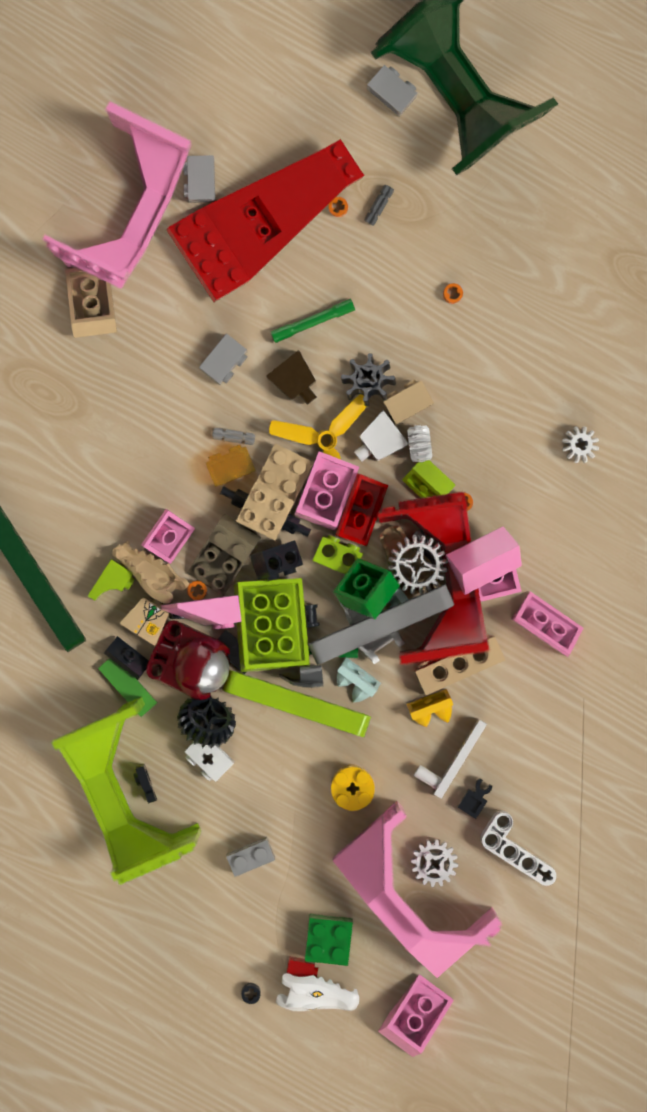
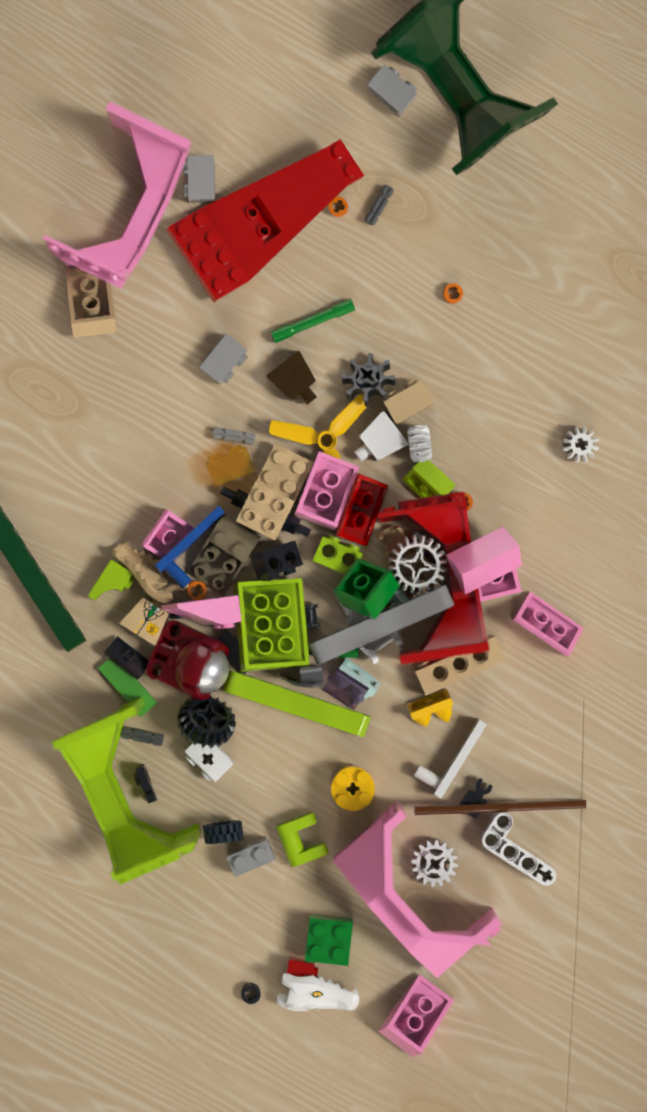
(142, 736): none -> dark grey axle
(168, 563): none -> blue piece
(223, 832): none -> black bush
(292, 842): none -> lime connector
(345, 688): none -> piece
(500, 807): none -> reddish brown piece

